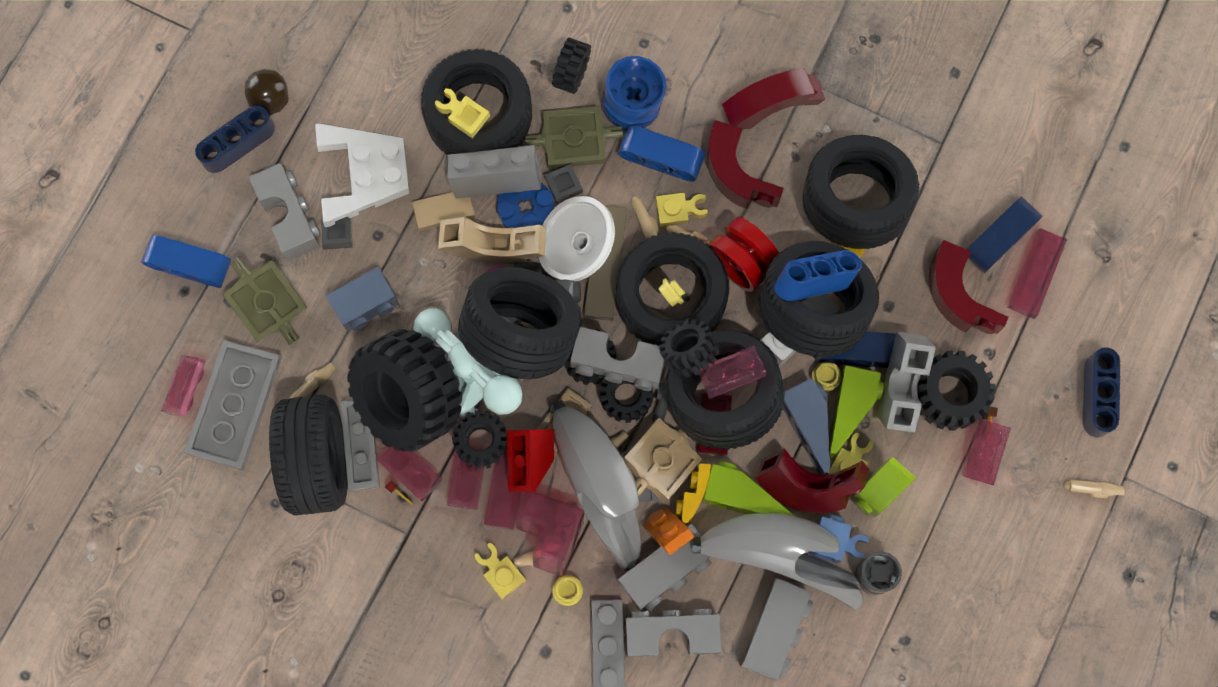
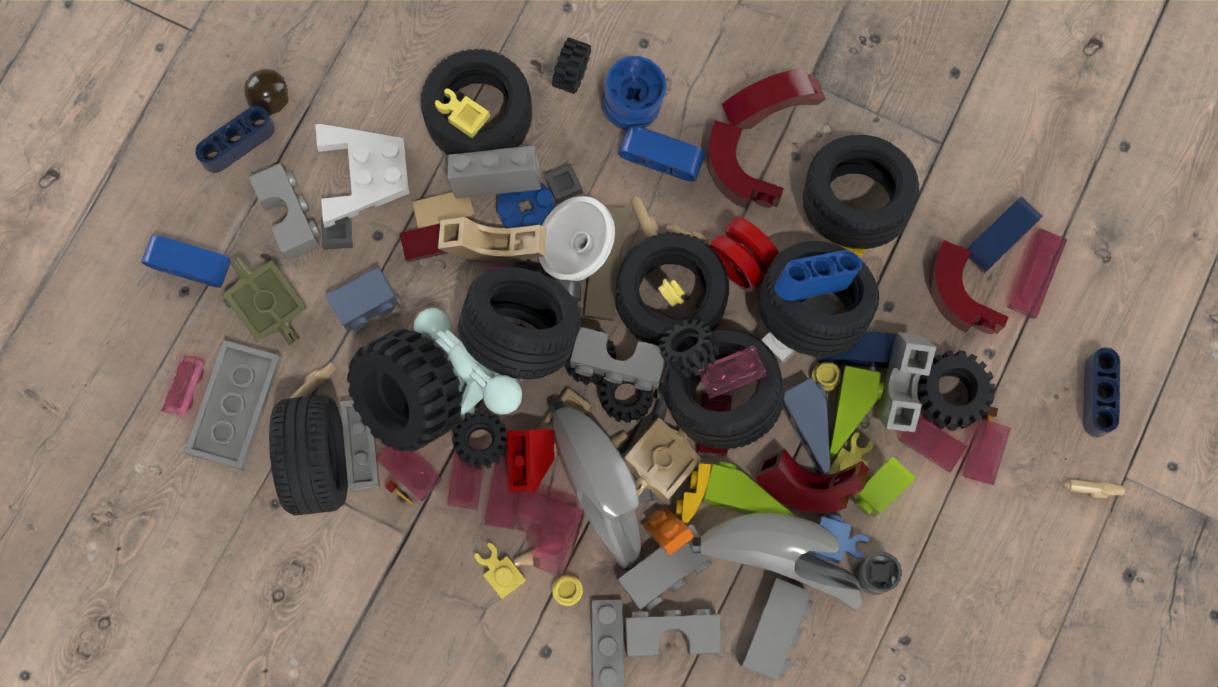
(421, 243): none -> dark red tile
(574, 137): olive plate -> none
(674, 209): light yellow plate -> none
(934, 444): none -> clear pink plate

